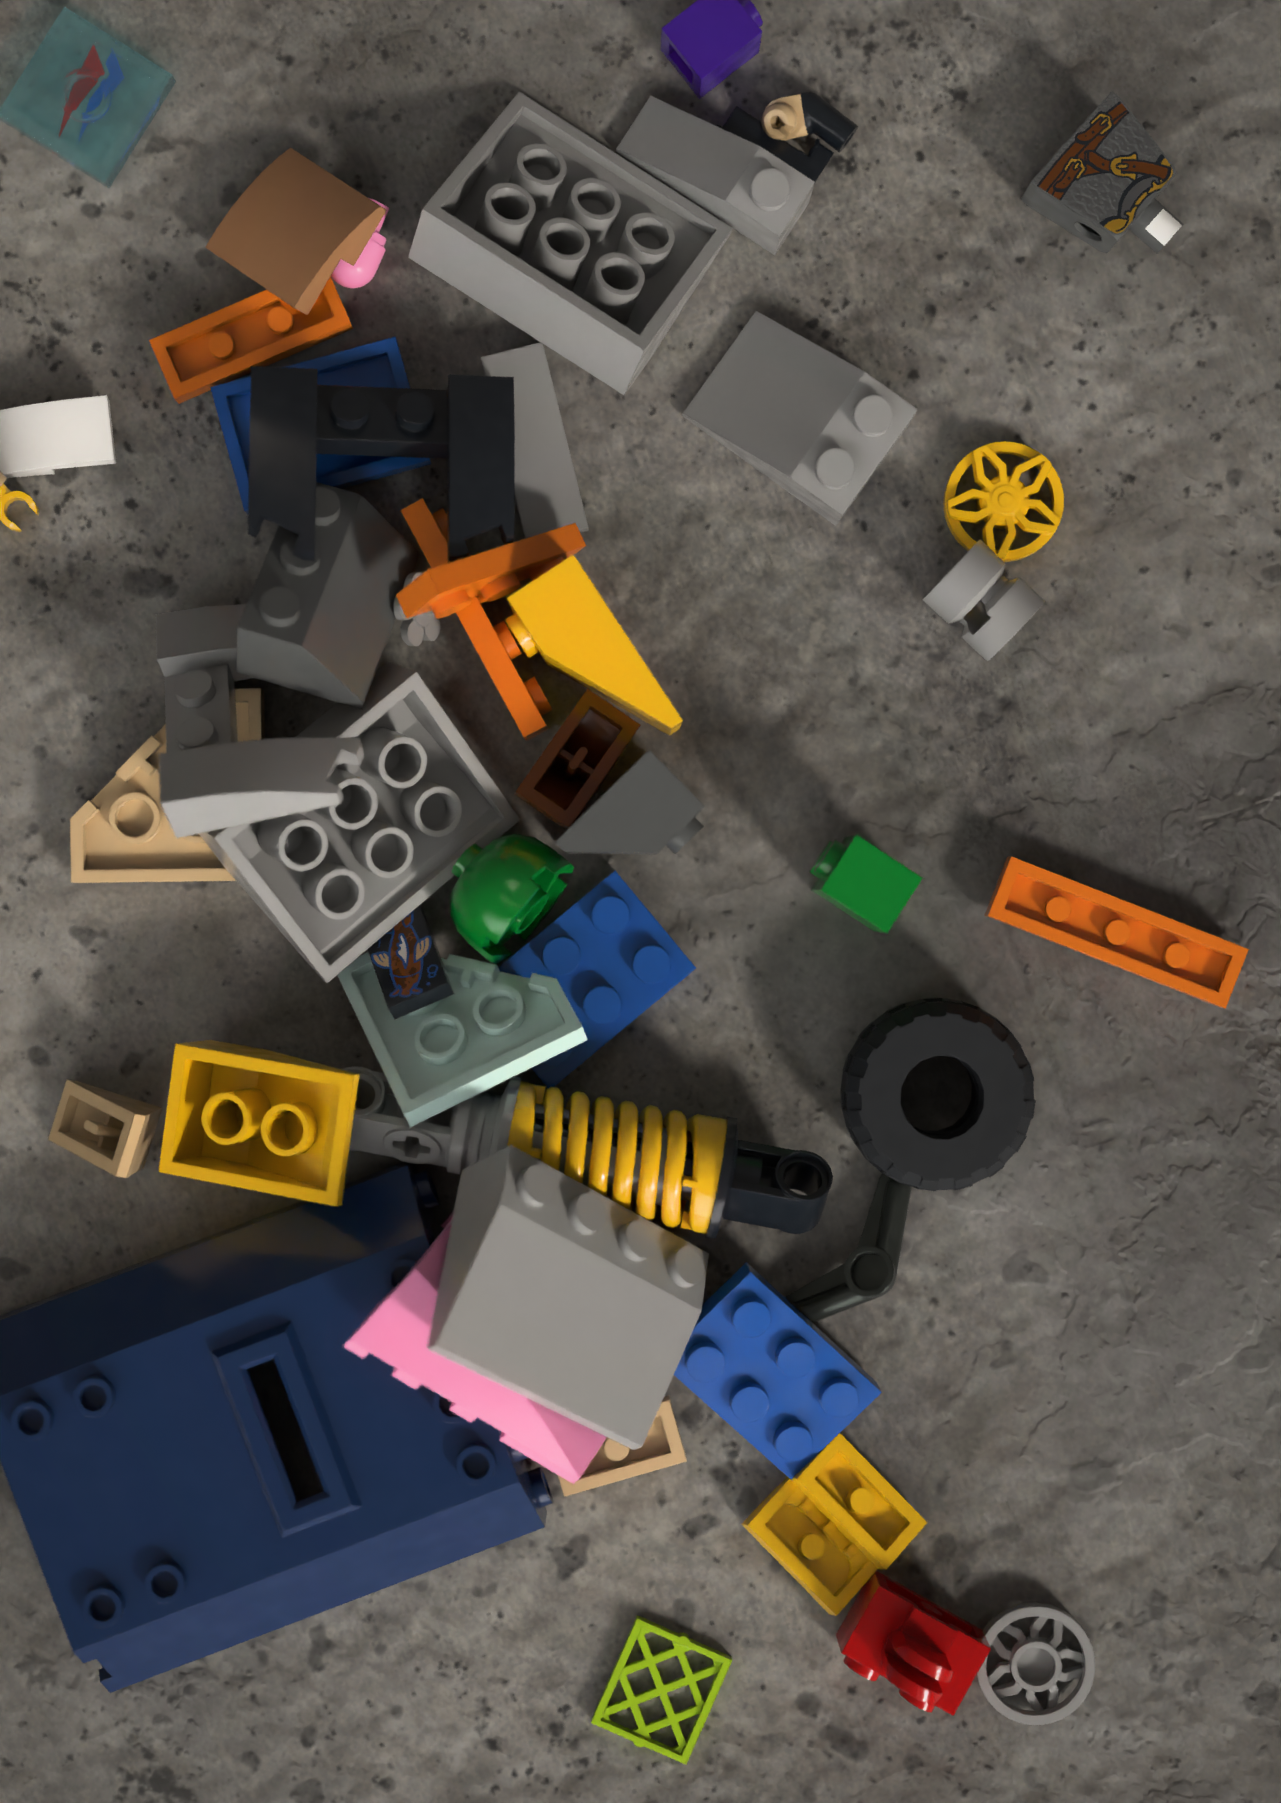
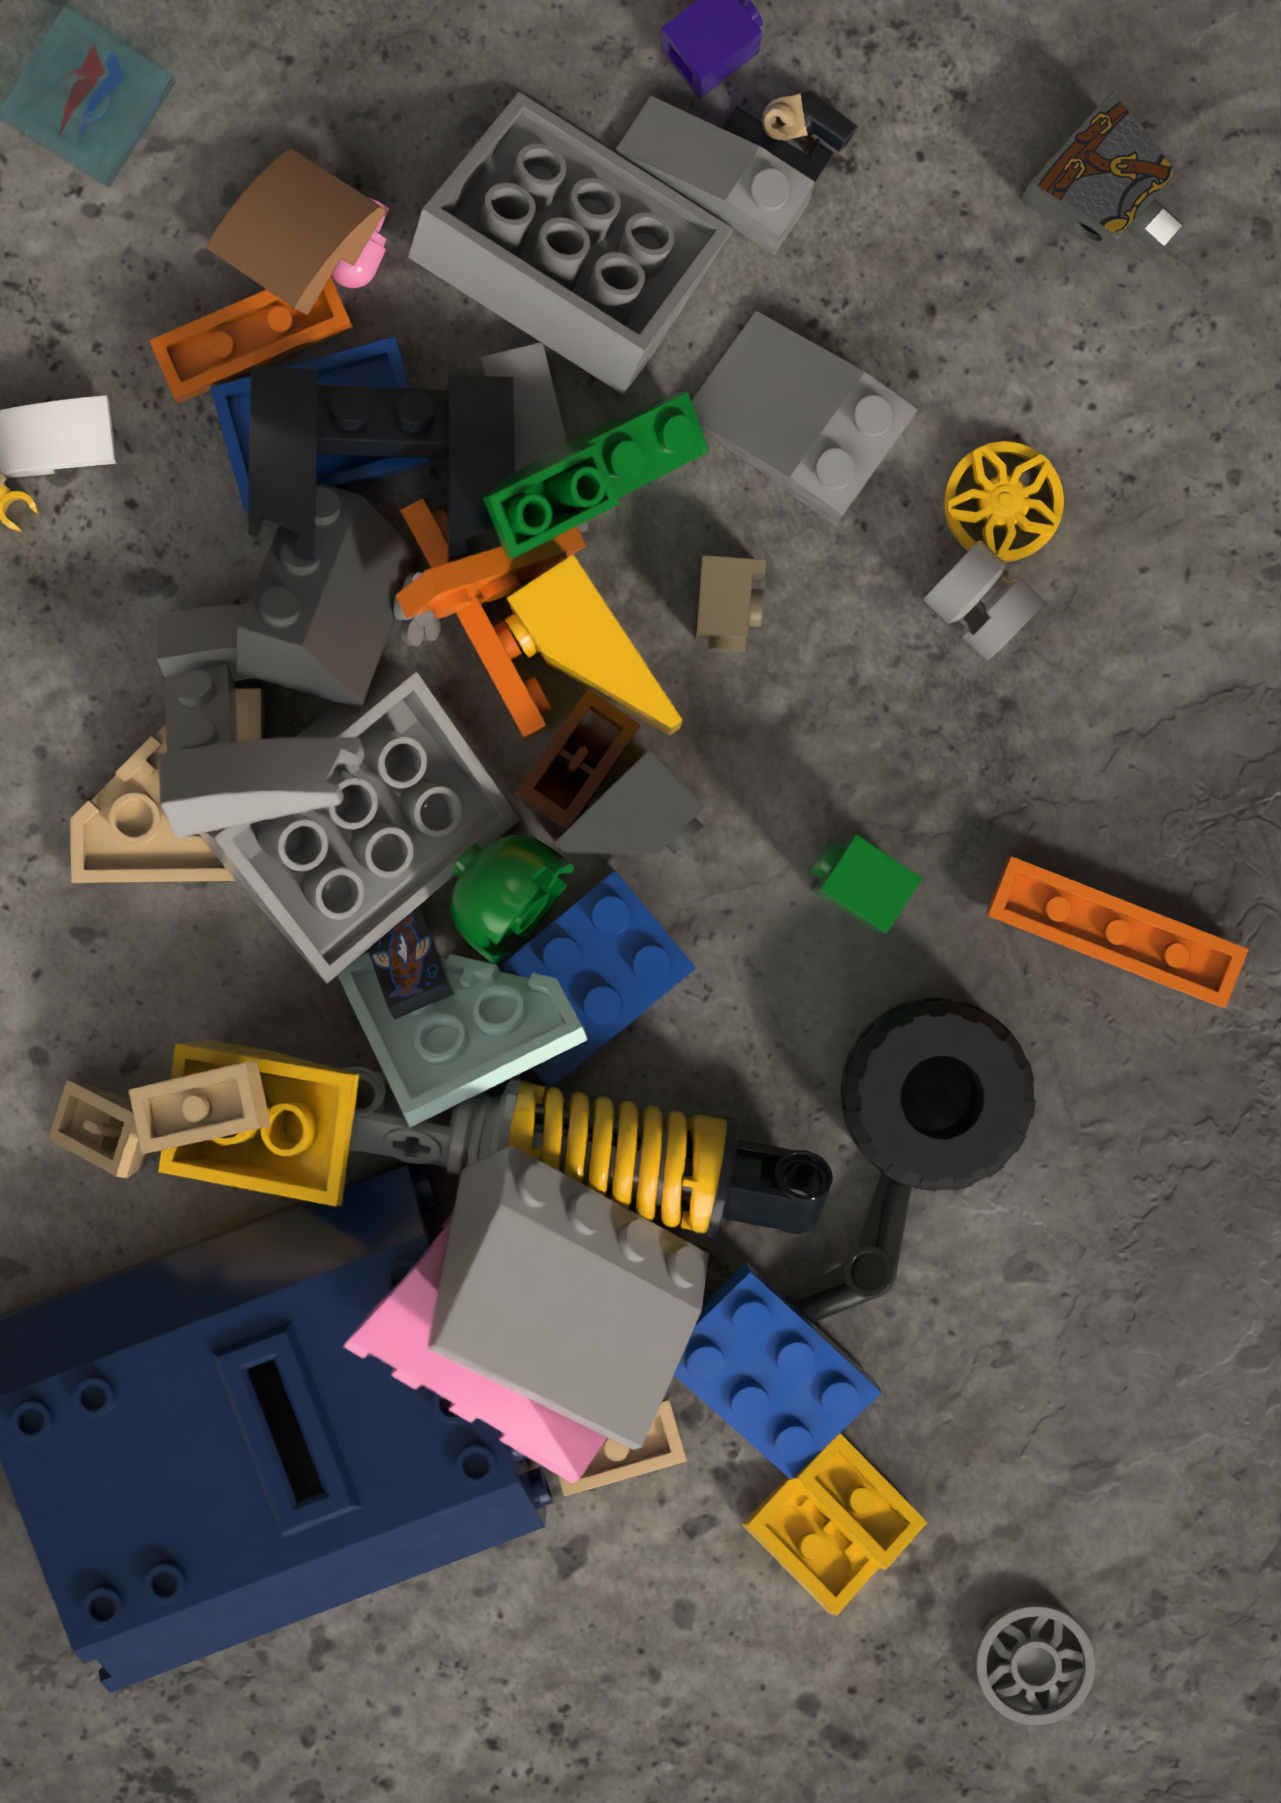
(199, 1107): none -> tan plate
(593, 472): none -> green slope
(641, 1734): lime window -> none
(728, 601): none -> dark tan brick
(911, 1644): red brick -> none

